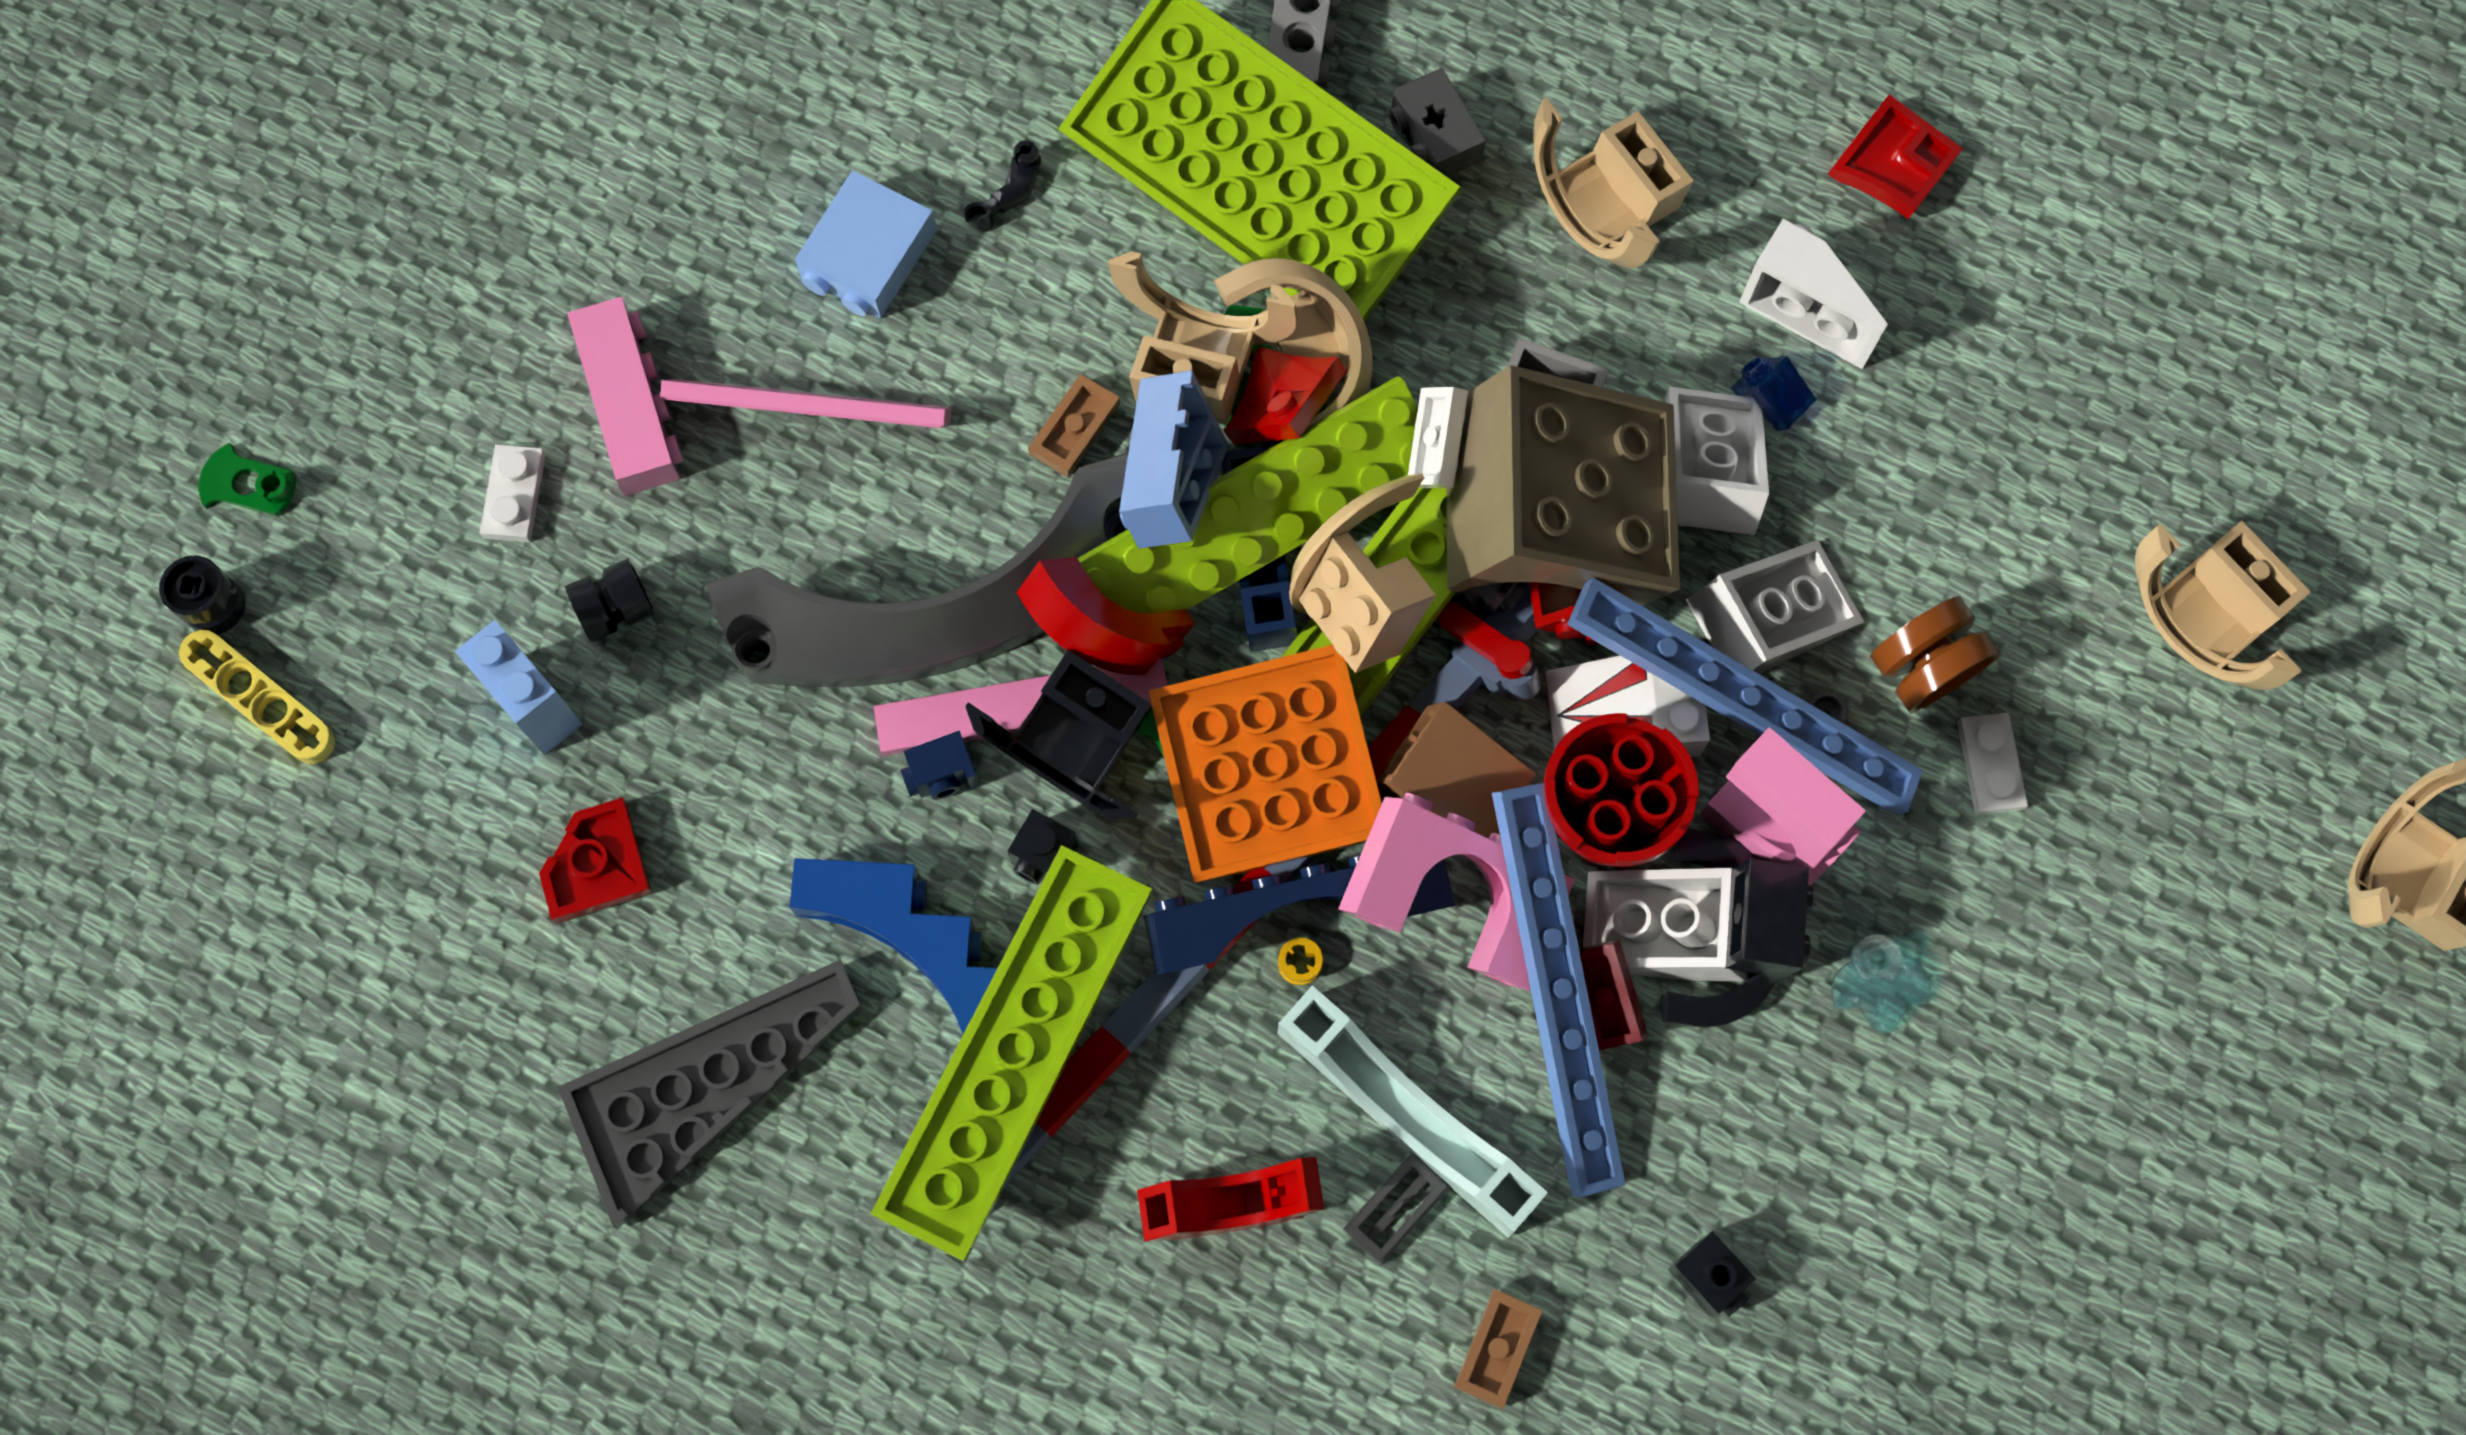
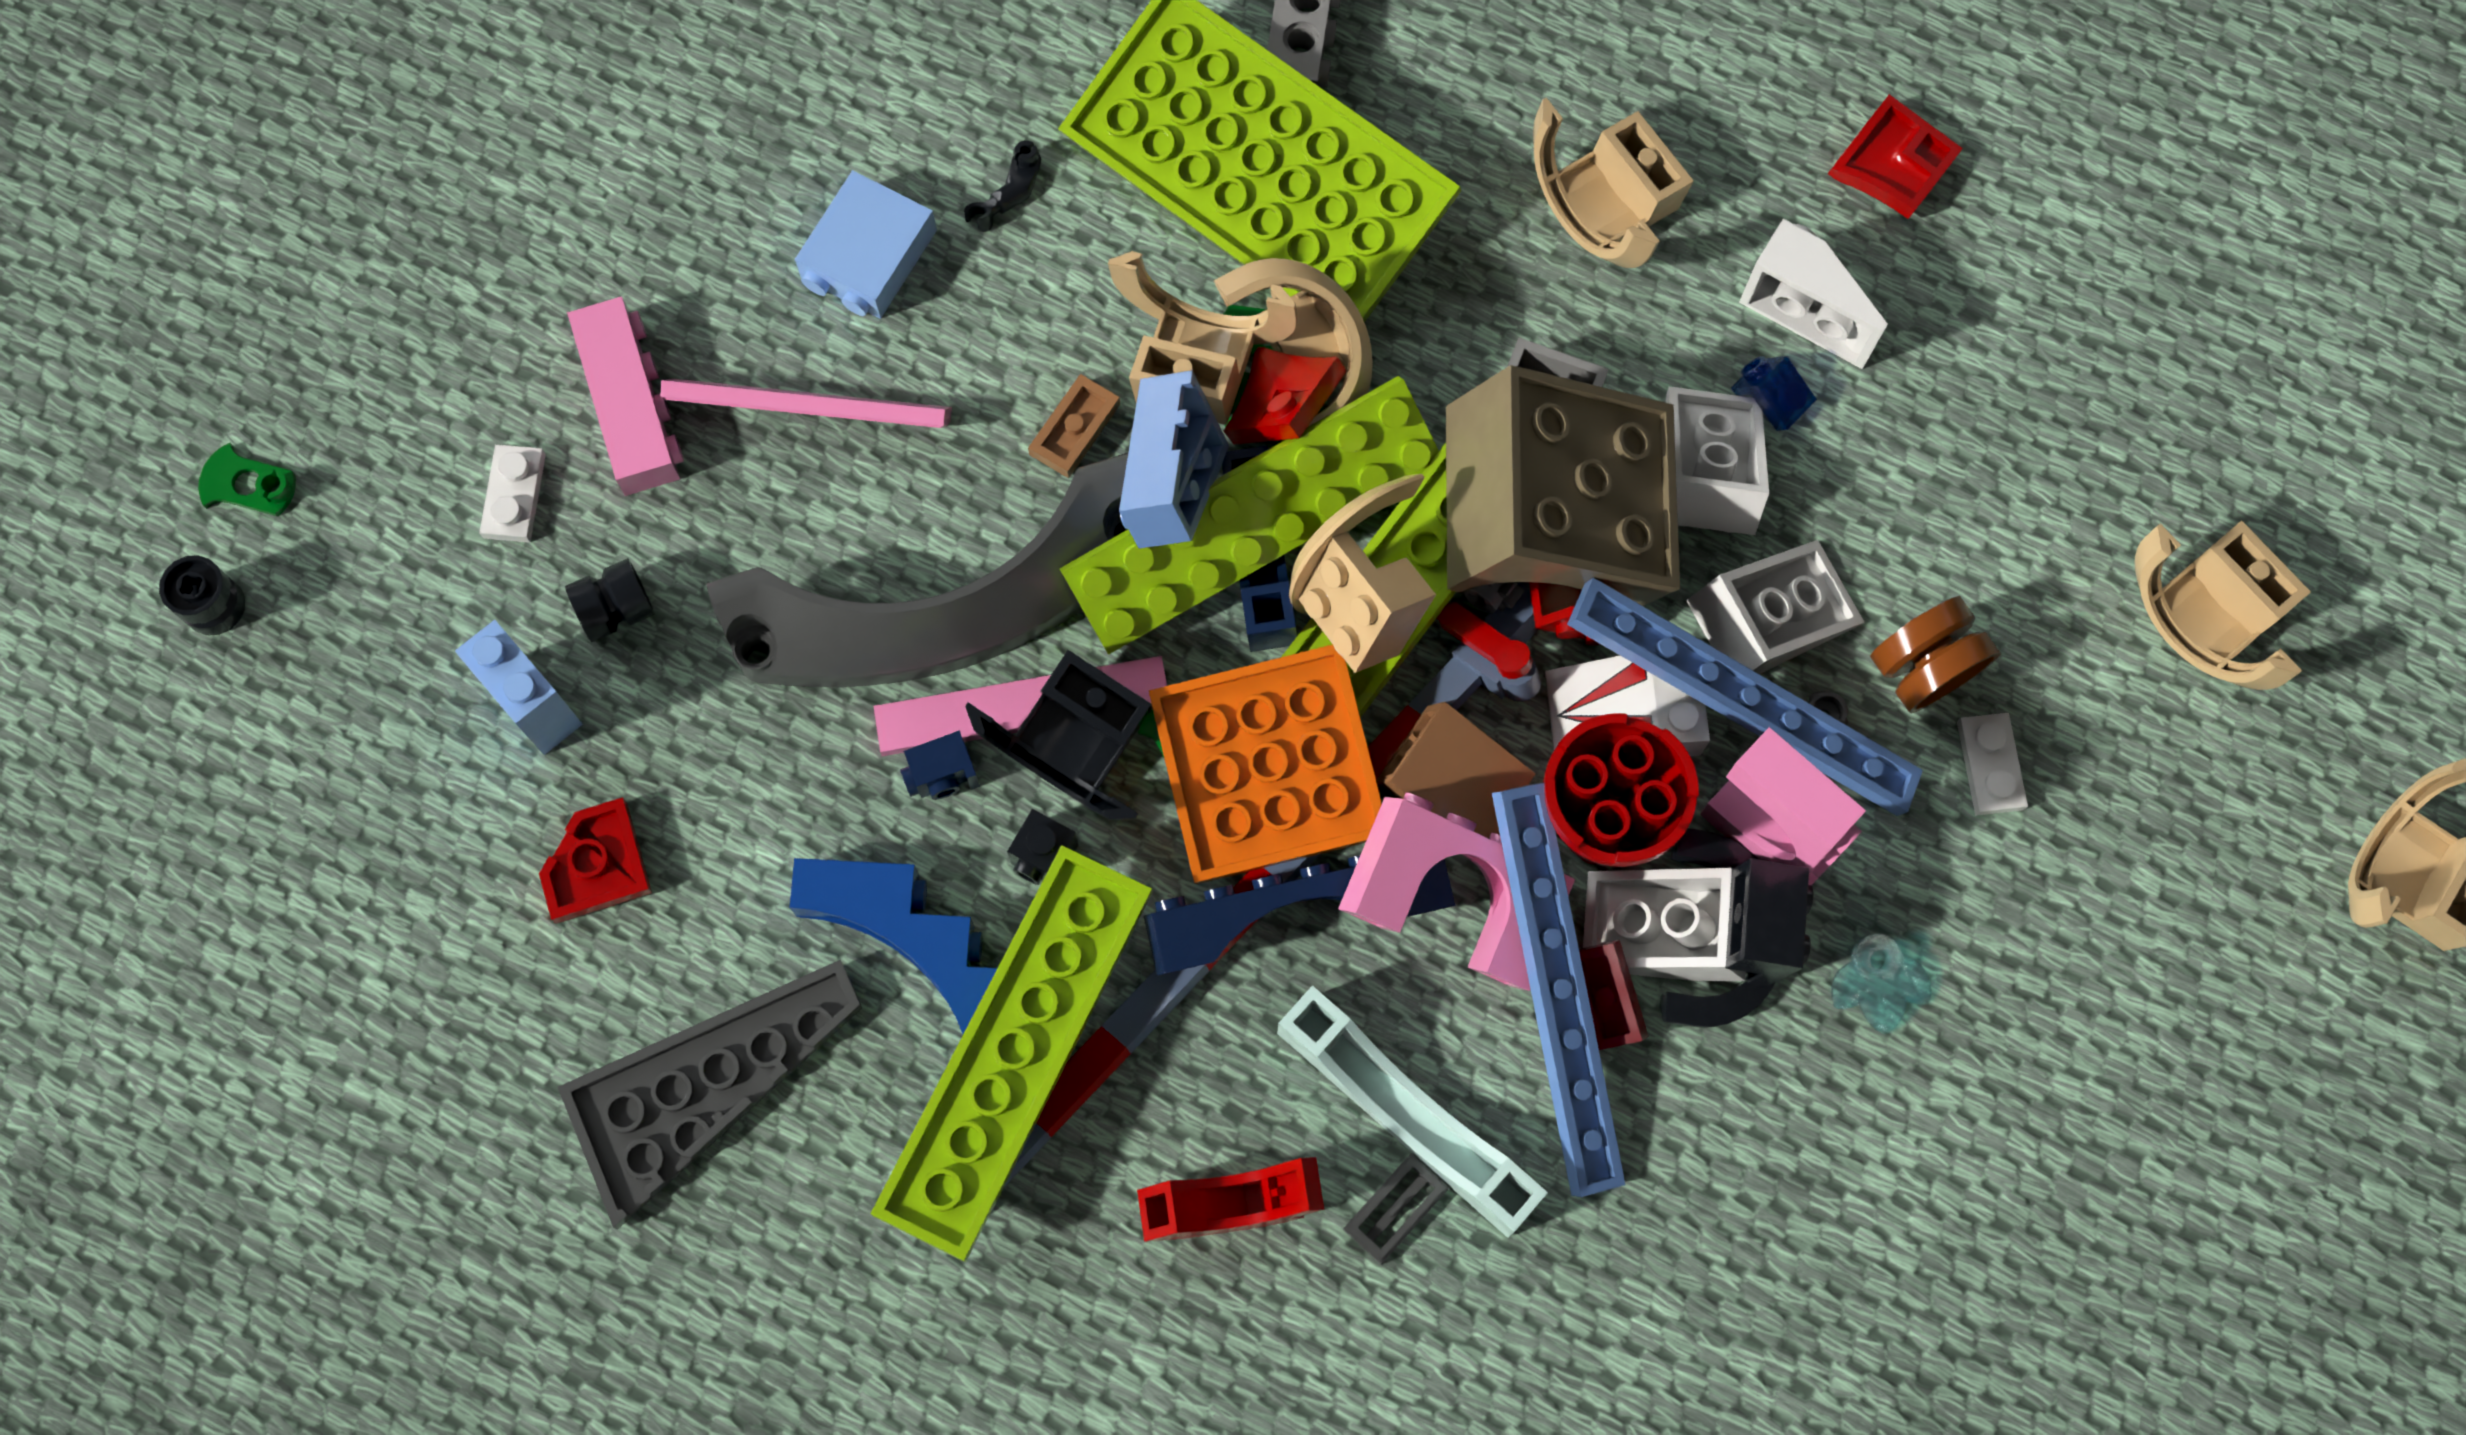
(257, 697): light yellow beam -> none
(1093, 626): red arch -> none
(1311, 950): yellow bush -> none
(1437, 123): dark grey brick -> none
(1438, 436): white plate -> none
(1498, 1349): medium nougat plate -> none
(1713, 1276): black brick -> none

